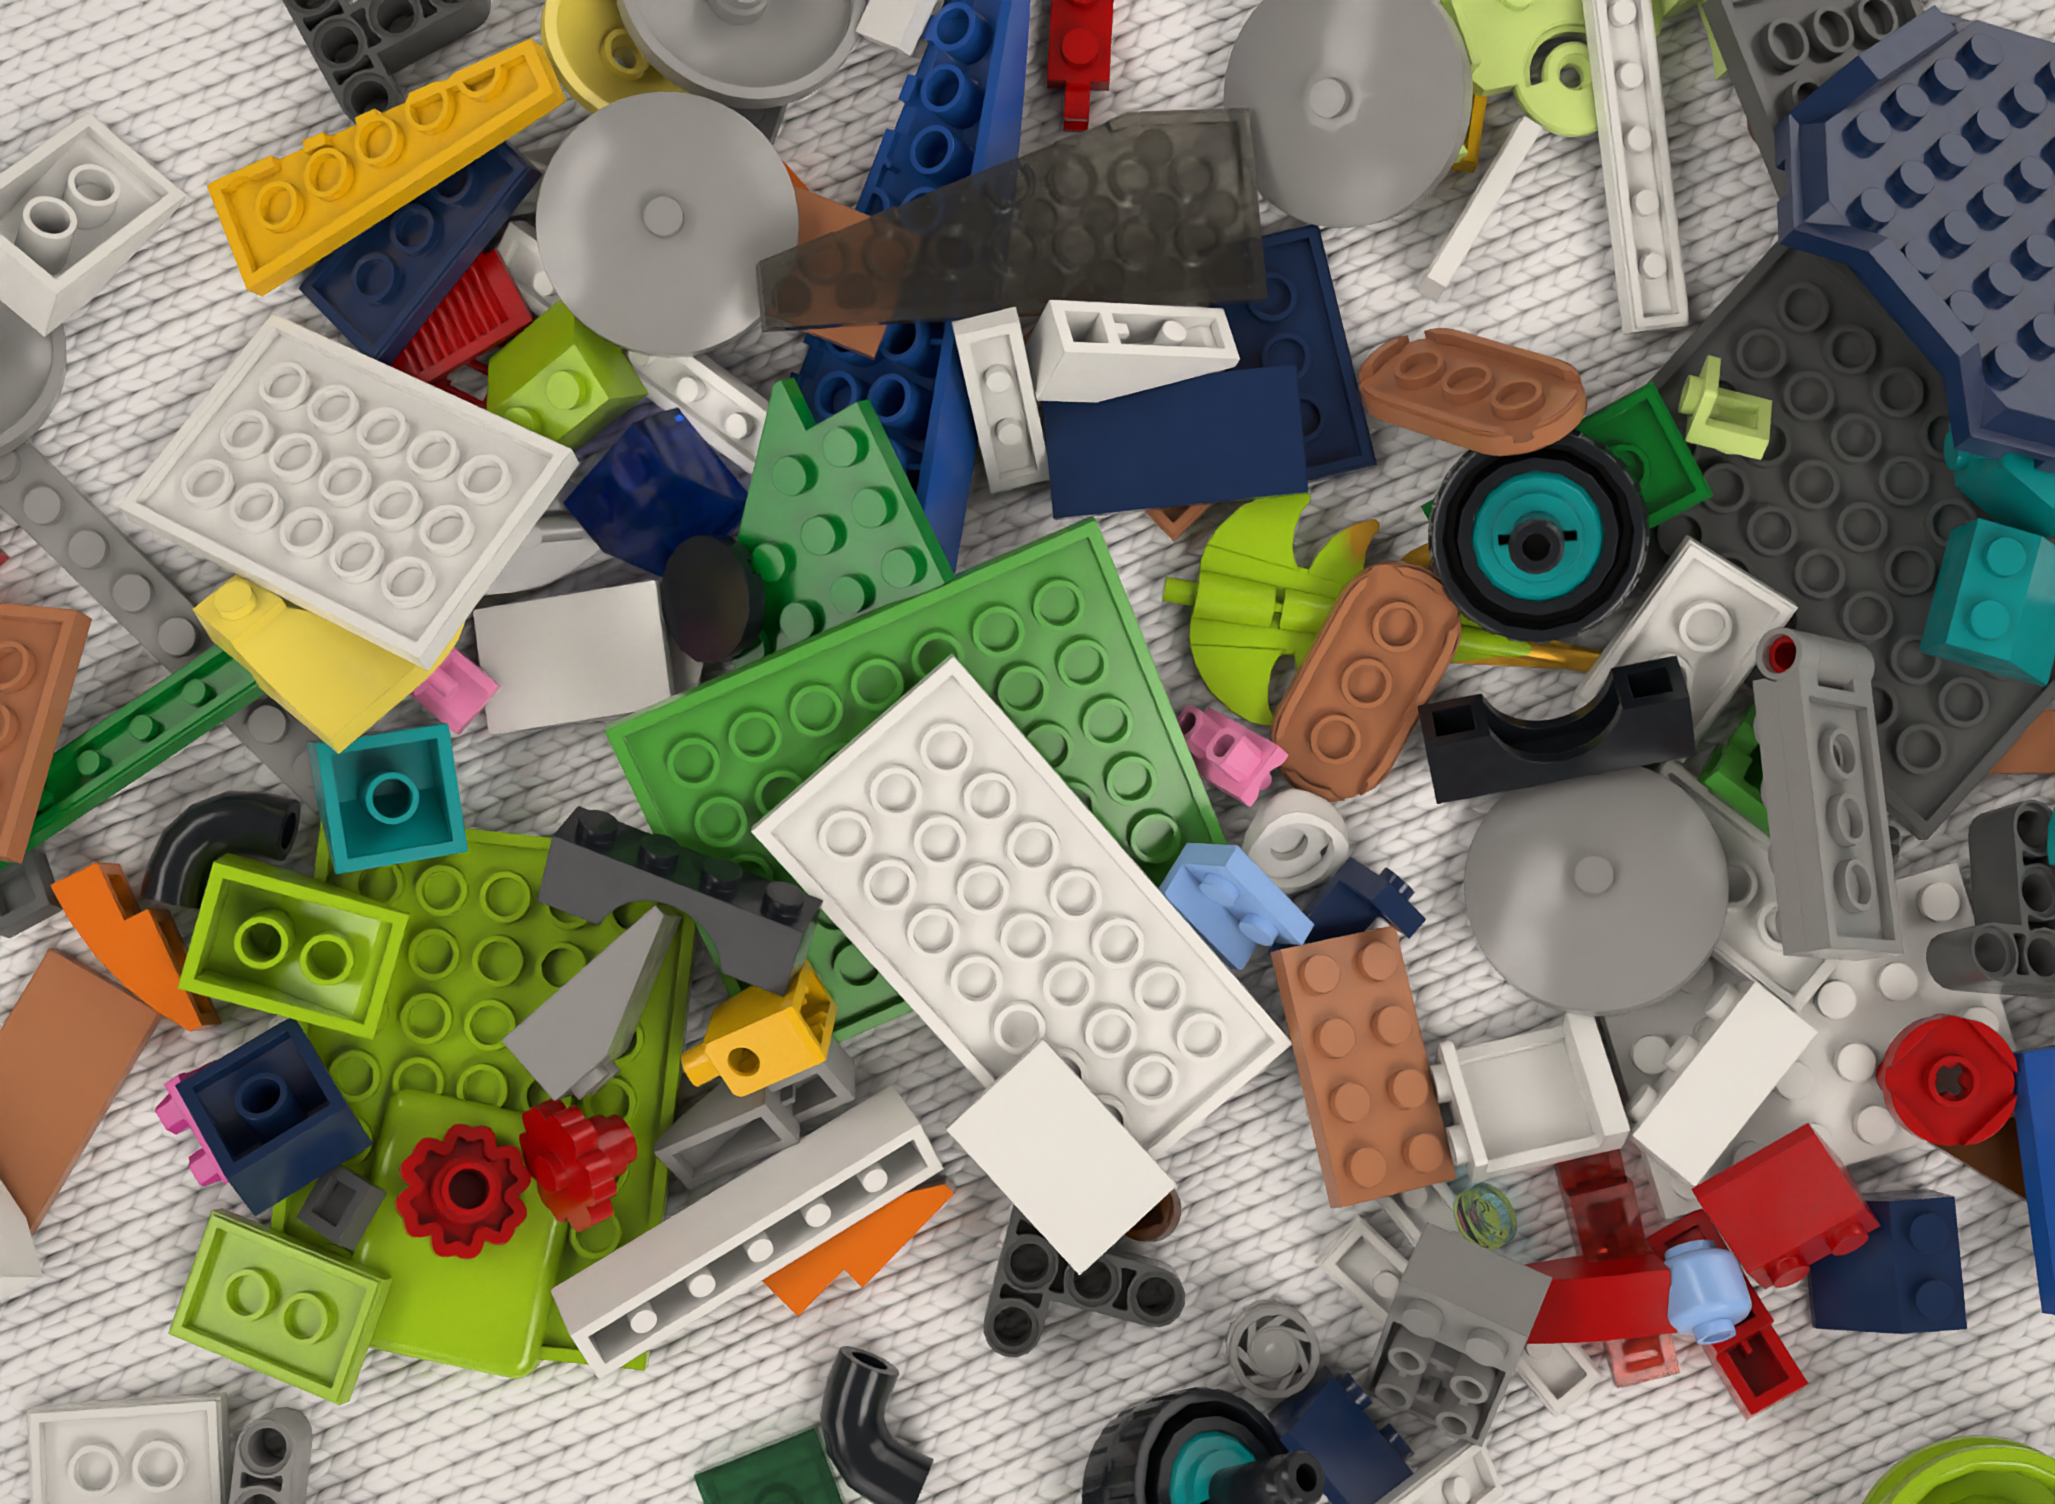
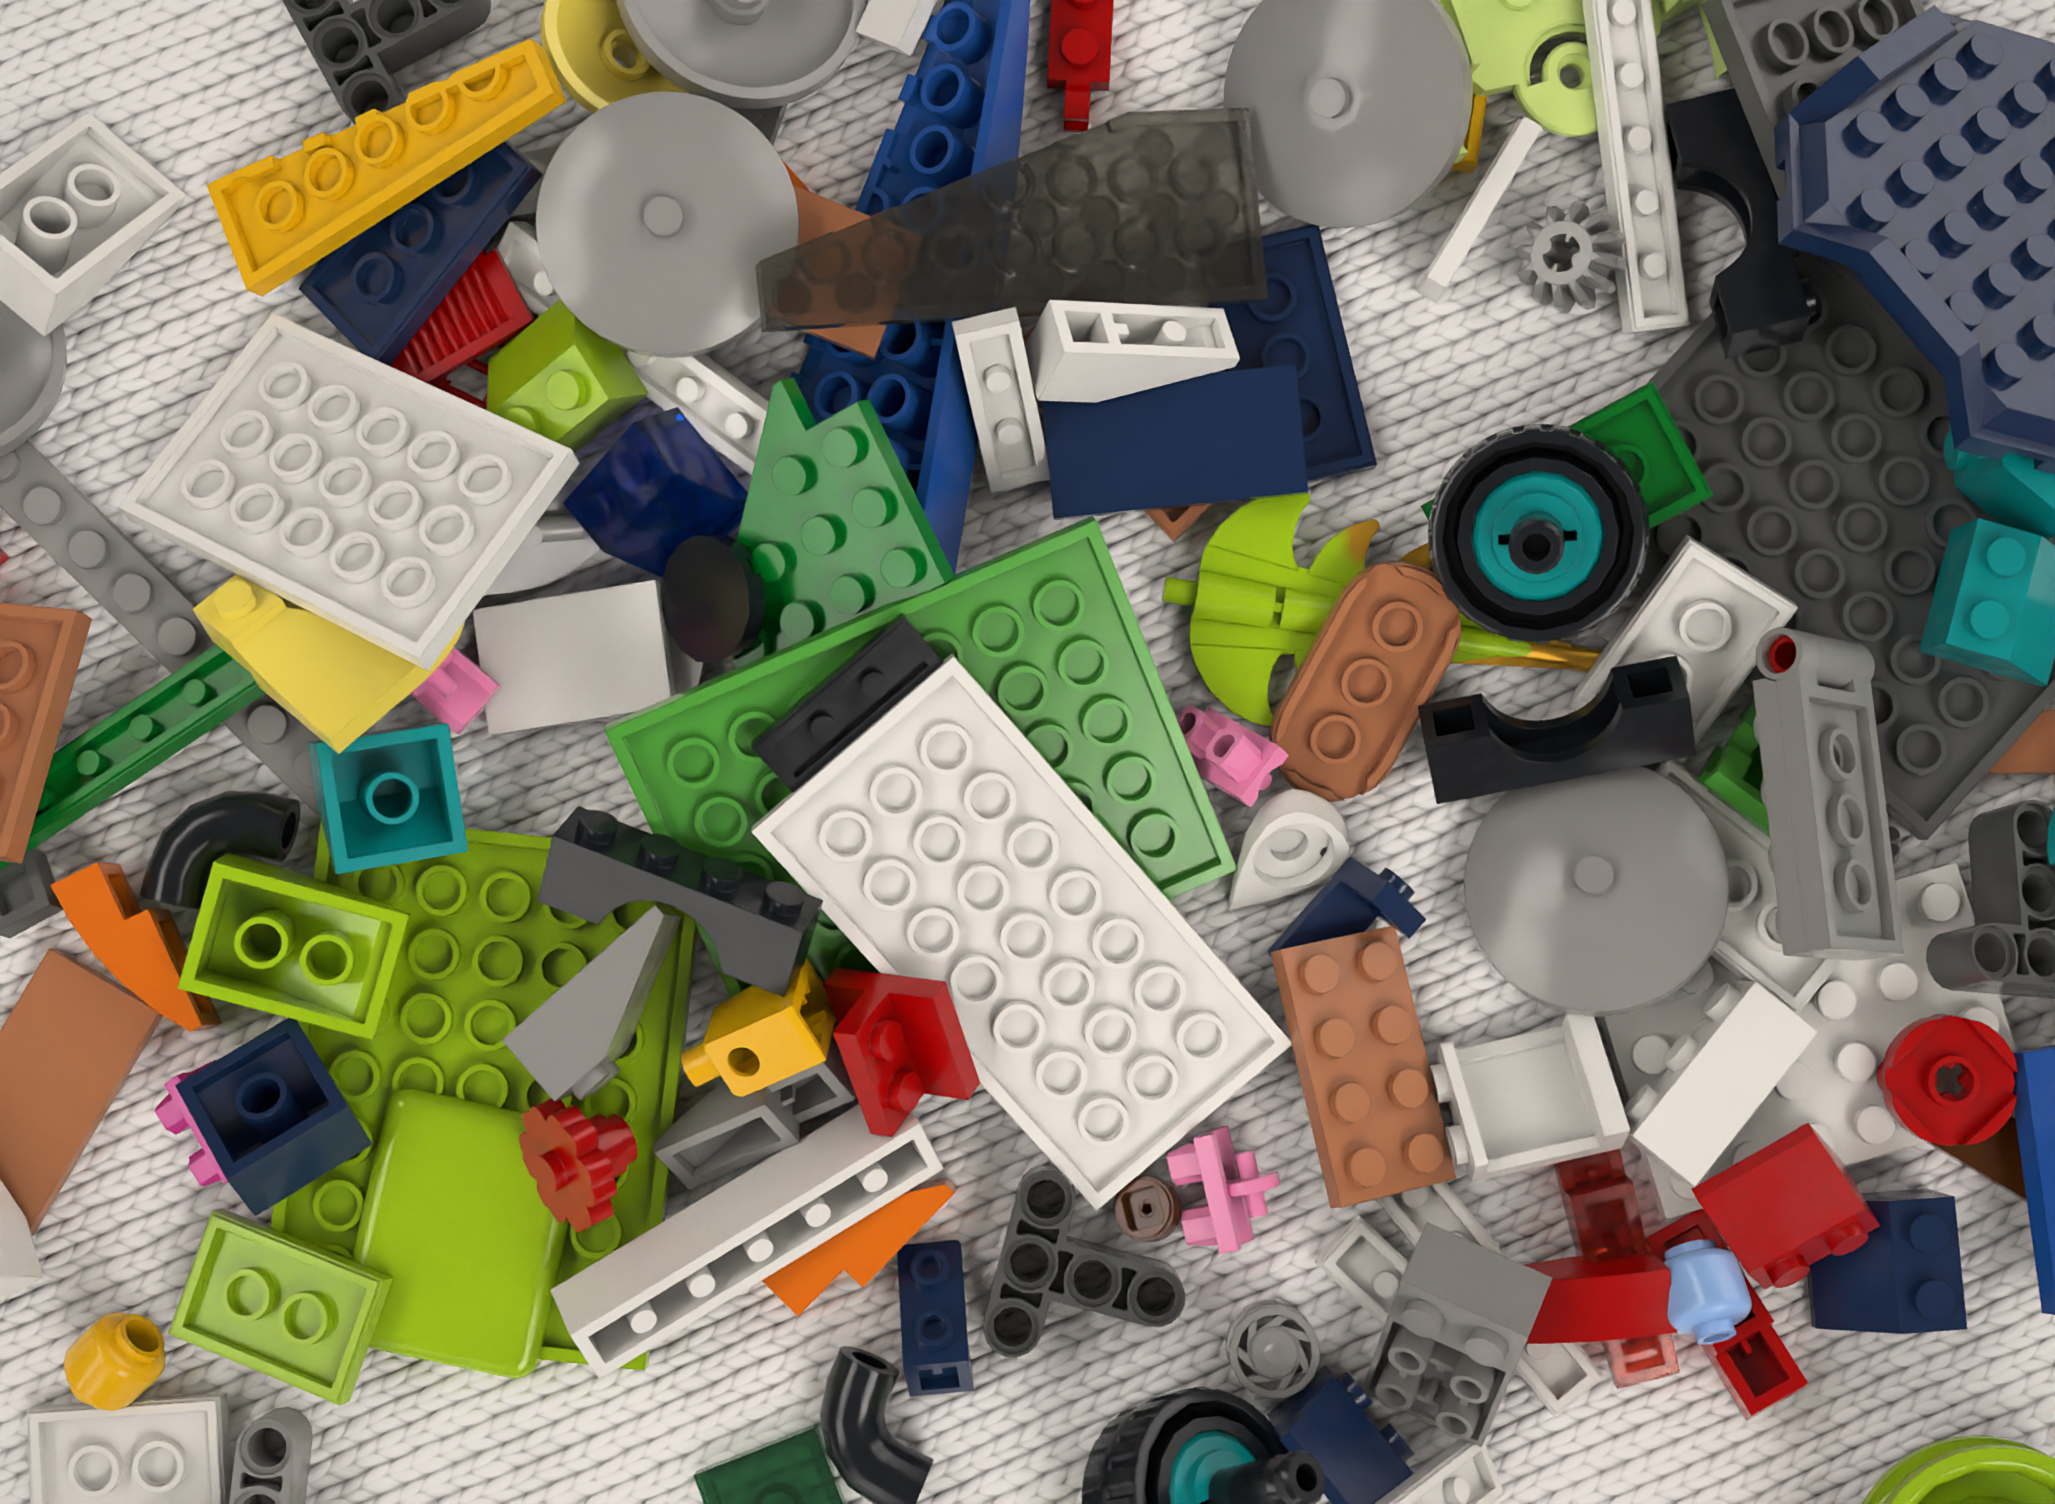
(115, 1360): none -> yellow head
(342, 1206): dark grey plate -> none
(462, 1191): red plant -> none
(846, 703): none -> black tile
(898, 1043): none -> red bracket
(934, 1318): none -> dark blue bracket
(1060, 1156): white tile -> none
(1231, 1188): none -> bright pink hips
(1232, 902): light blue bracket -> none
(1473, 392): nougat tile -> none
(1485, 1216): clear light blue tile -> none
(1552, 250): none -> light grey gear
(1724, 417): yellowish green bracket -> none
(1760, 295): none -> black arch

